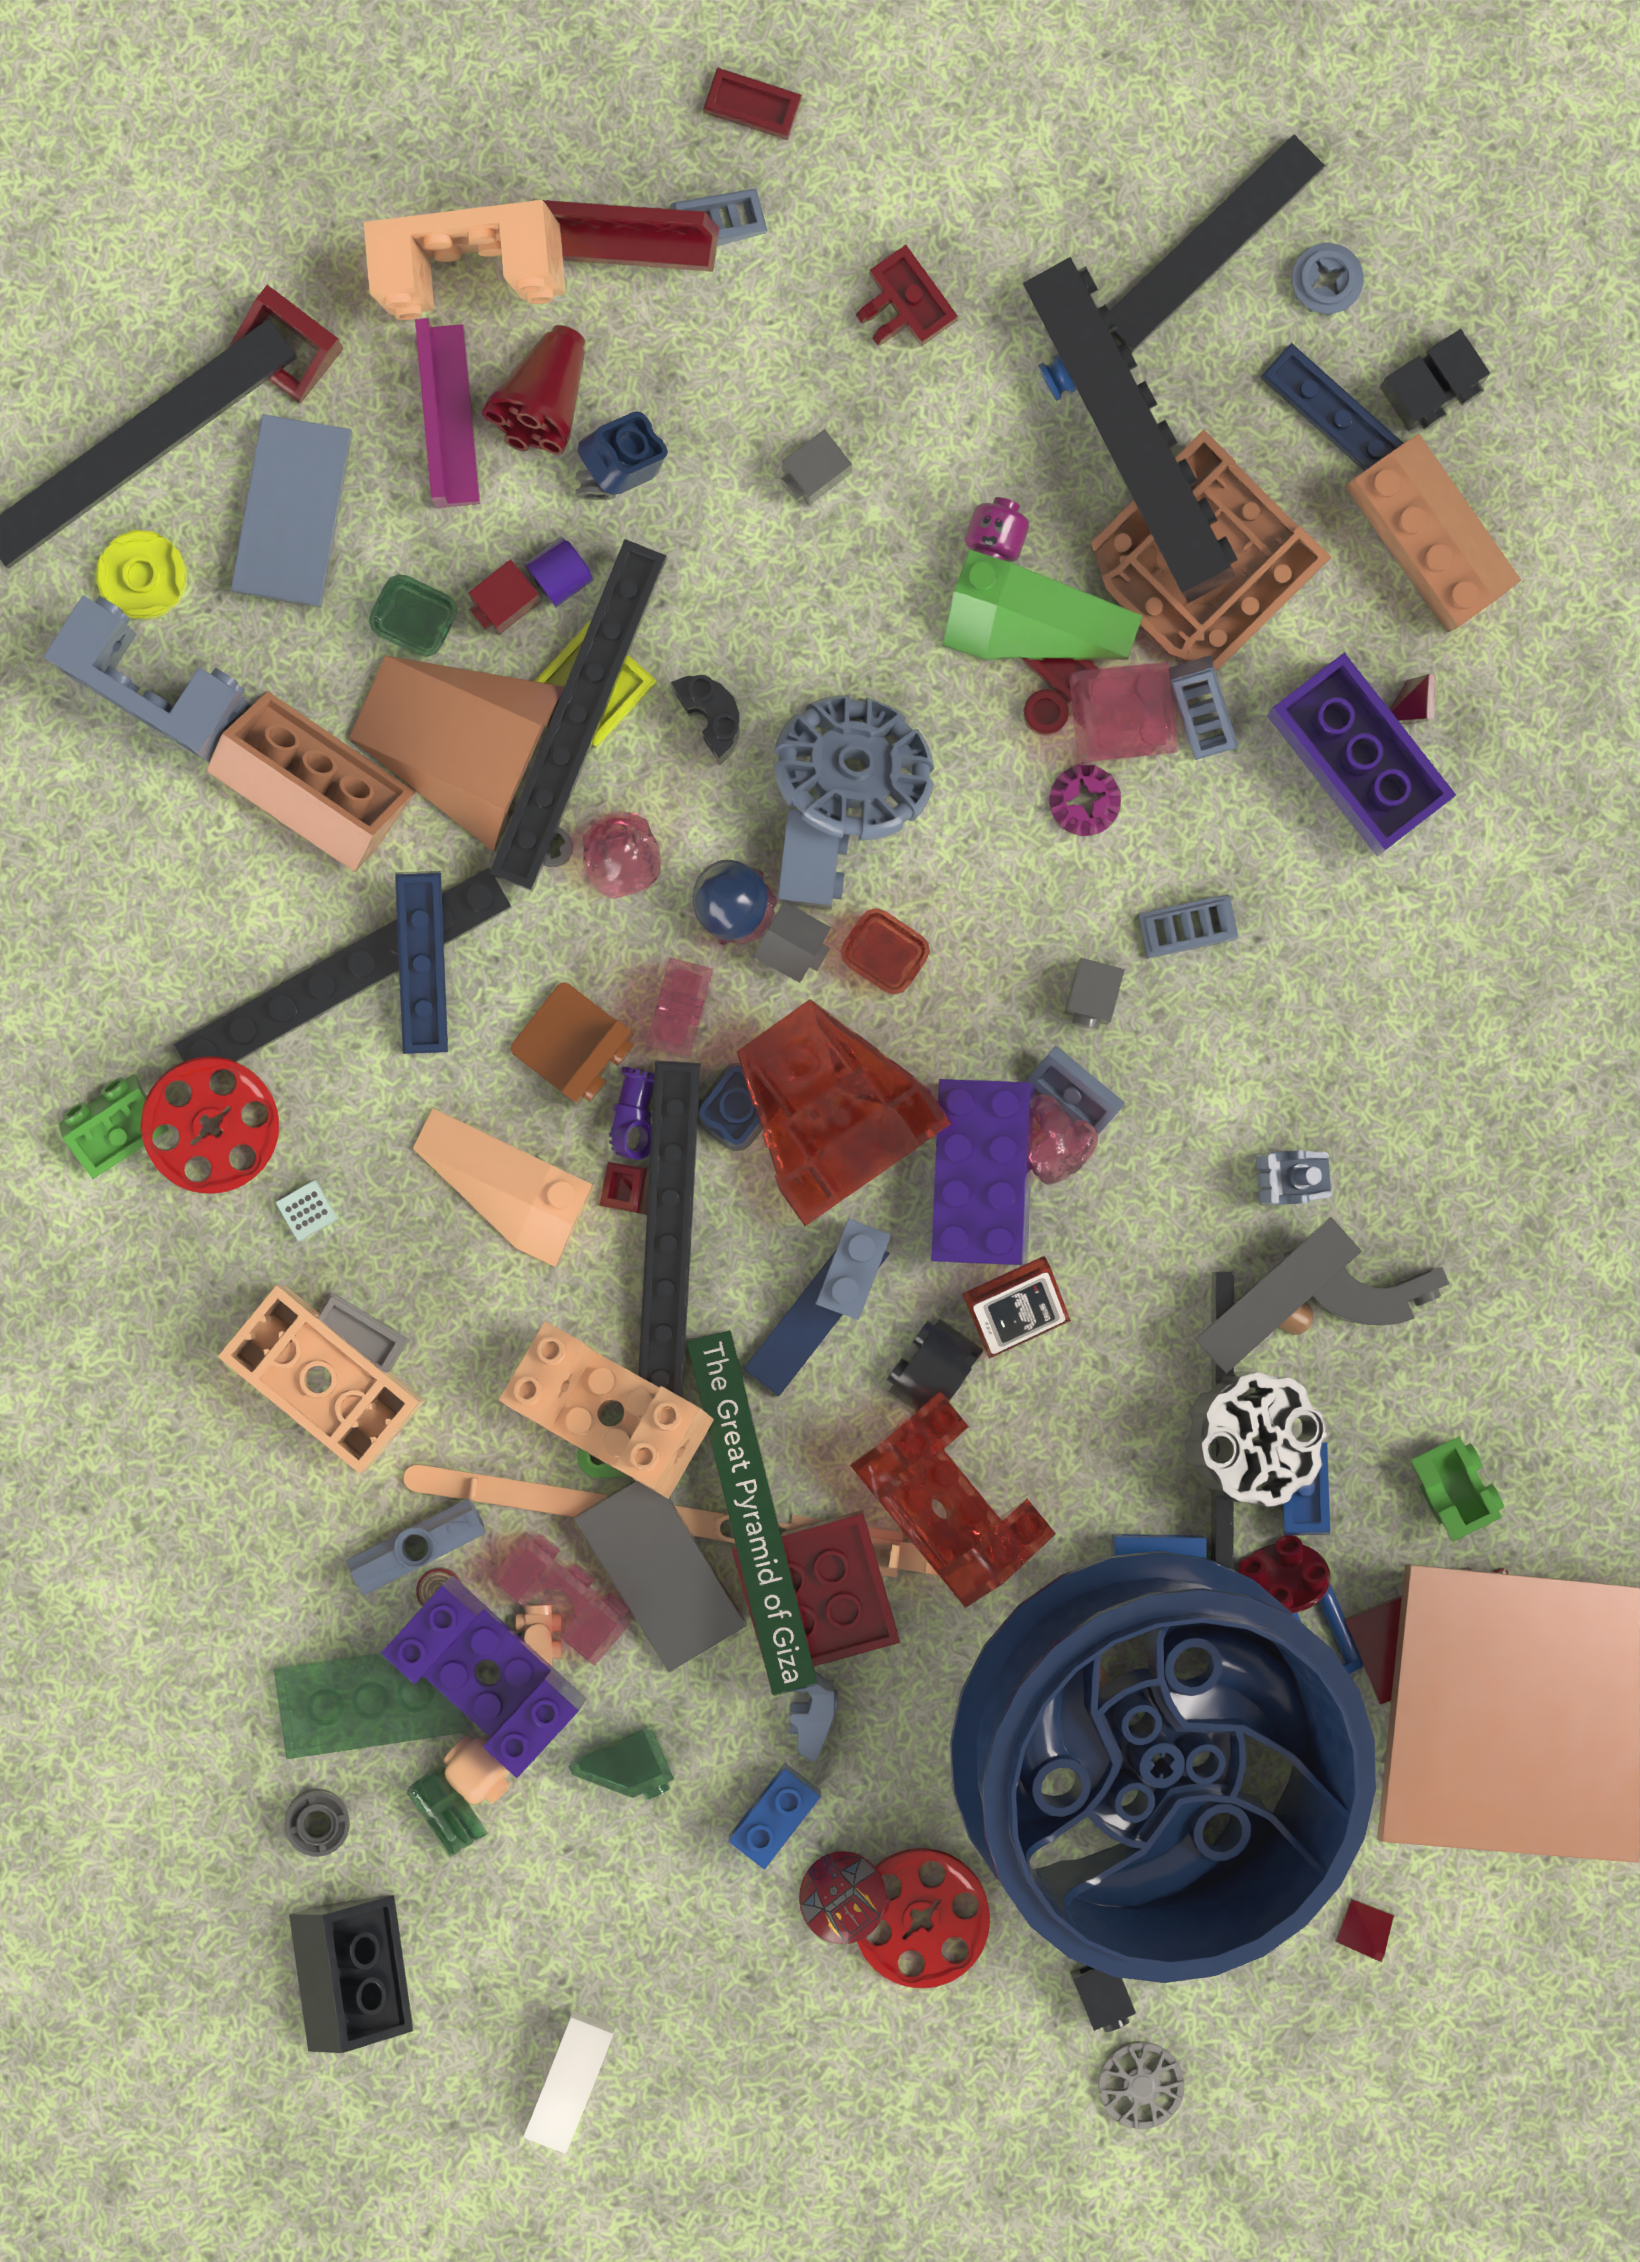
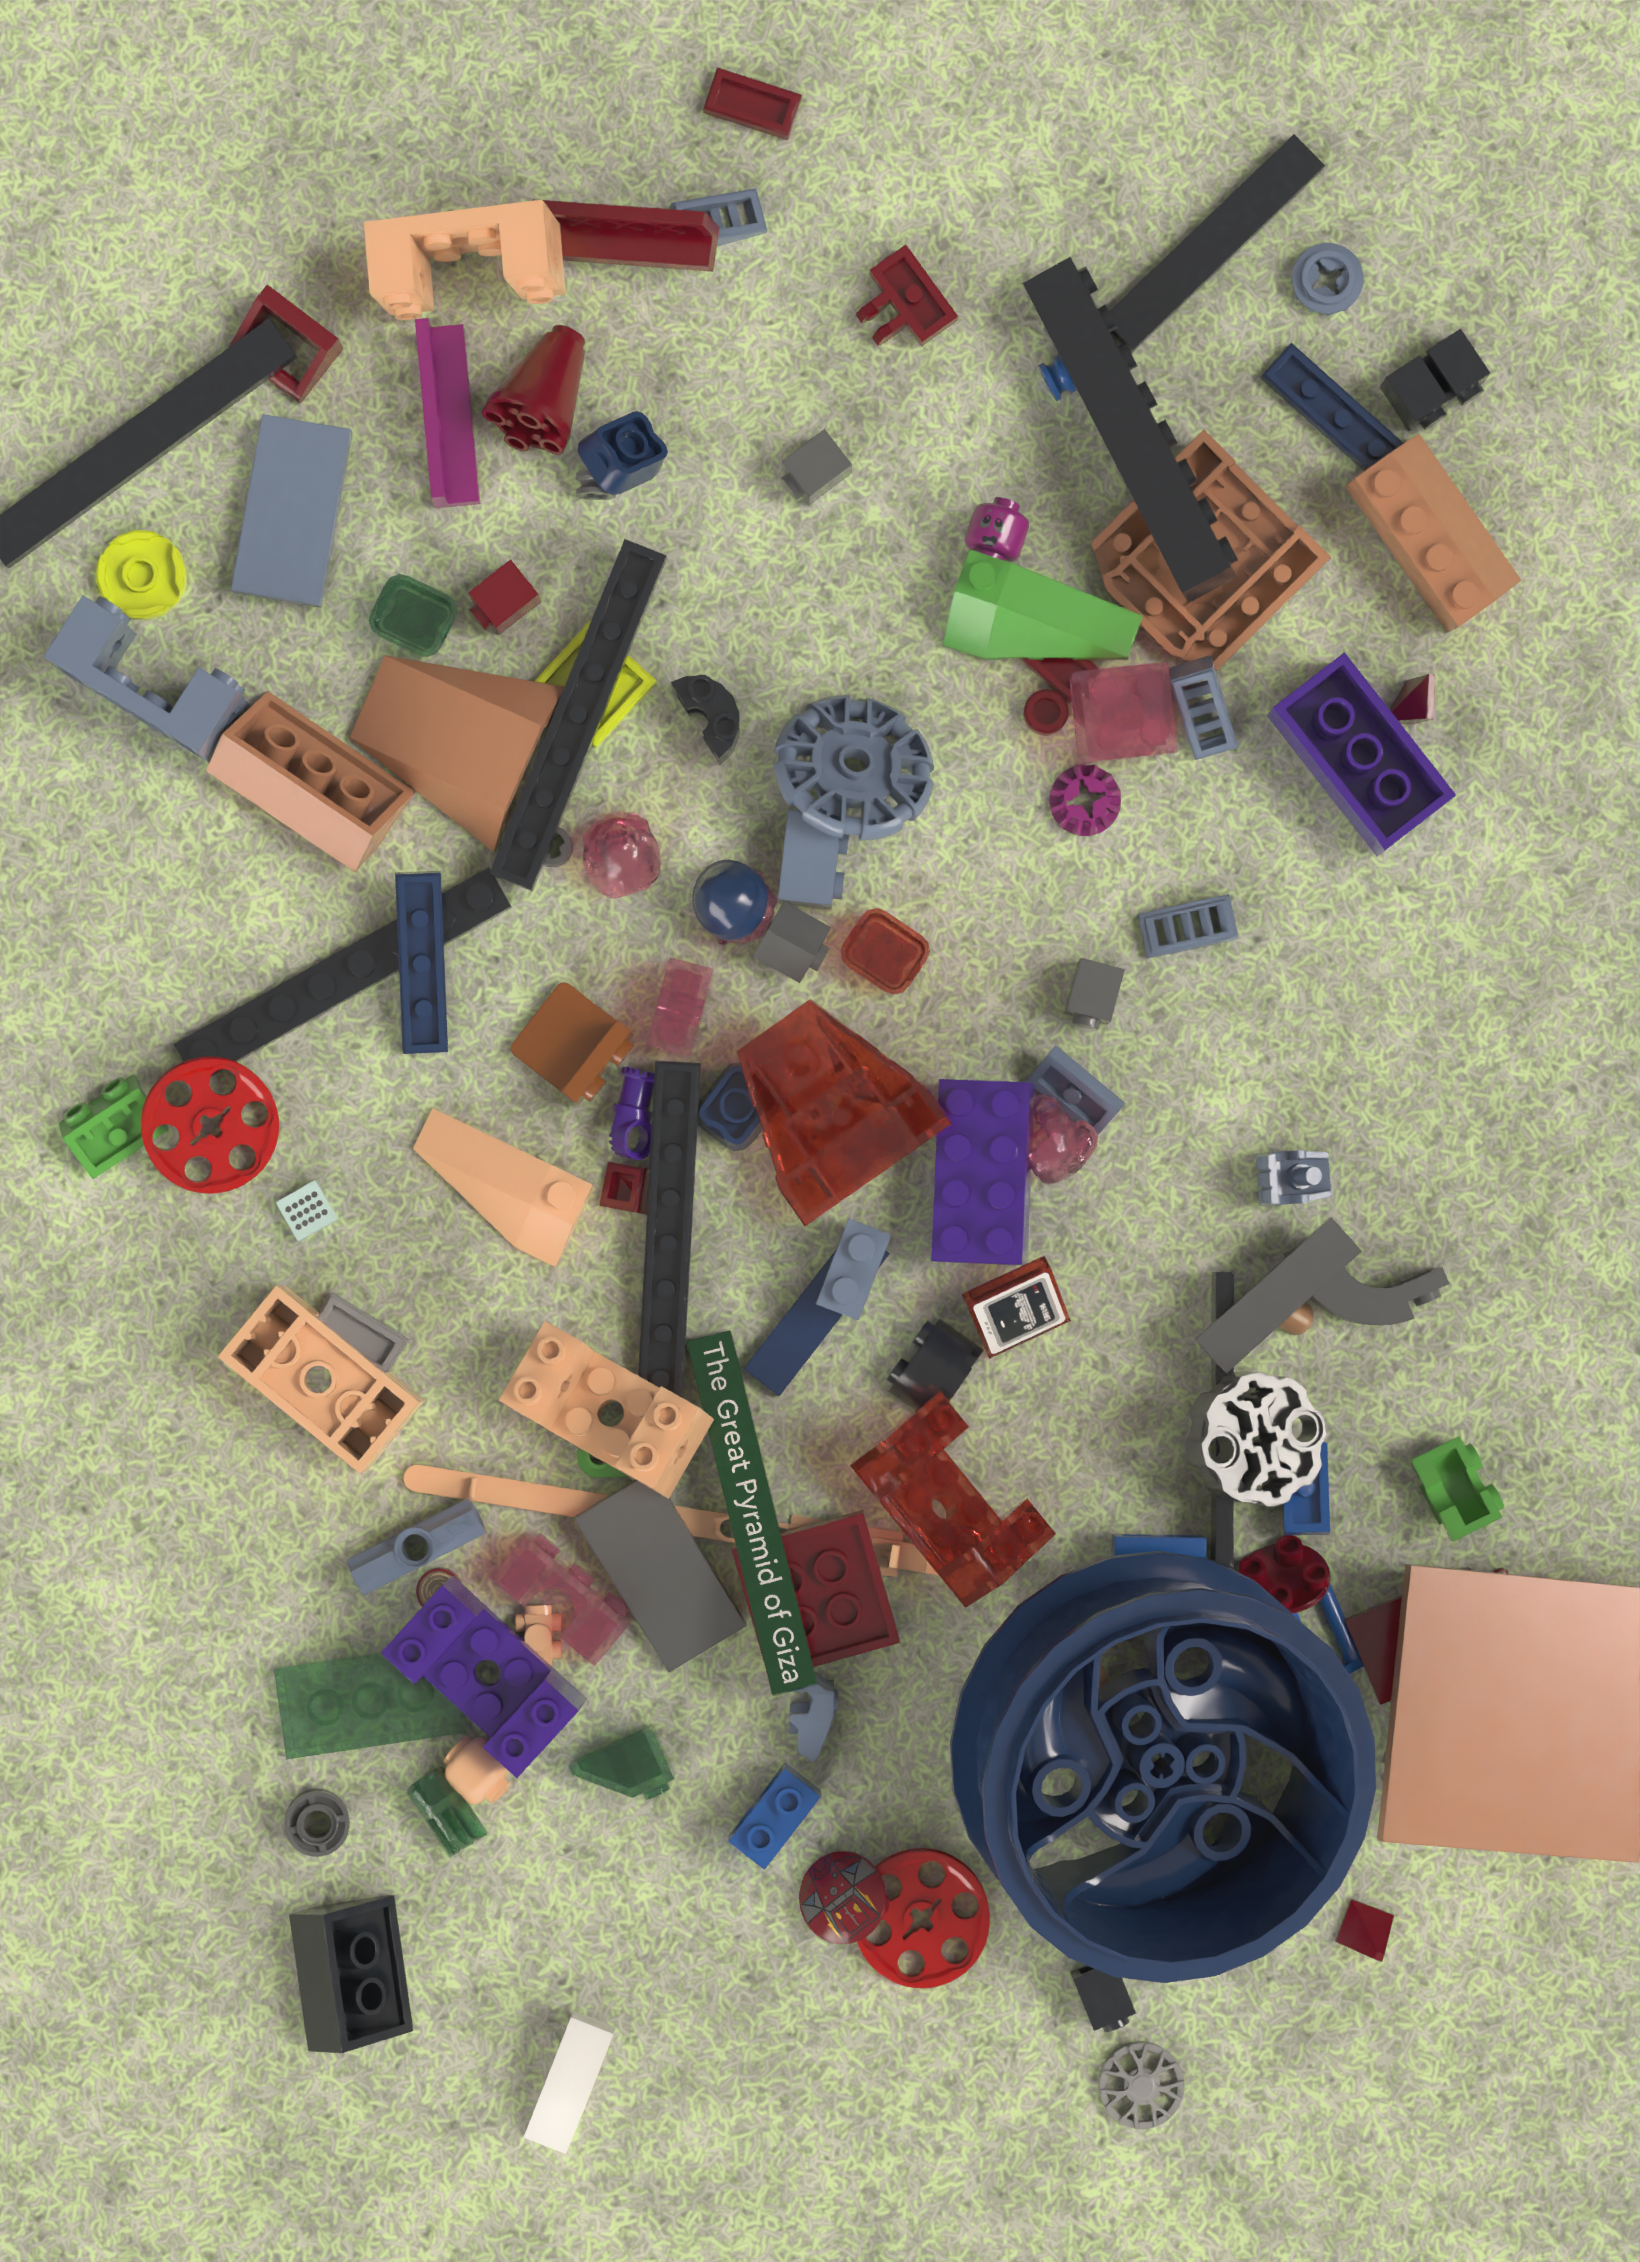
(559, 571): dark purple piece -> none

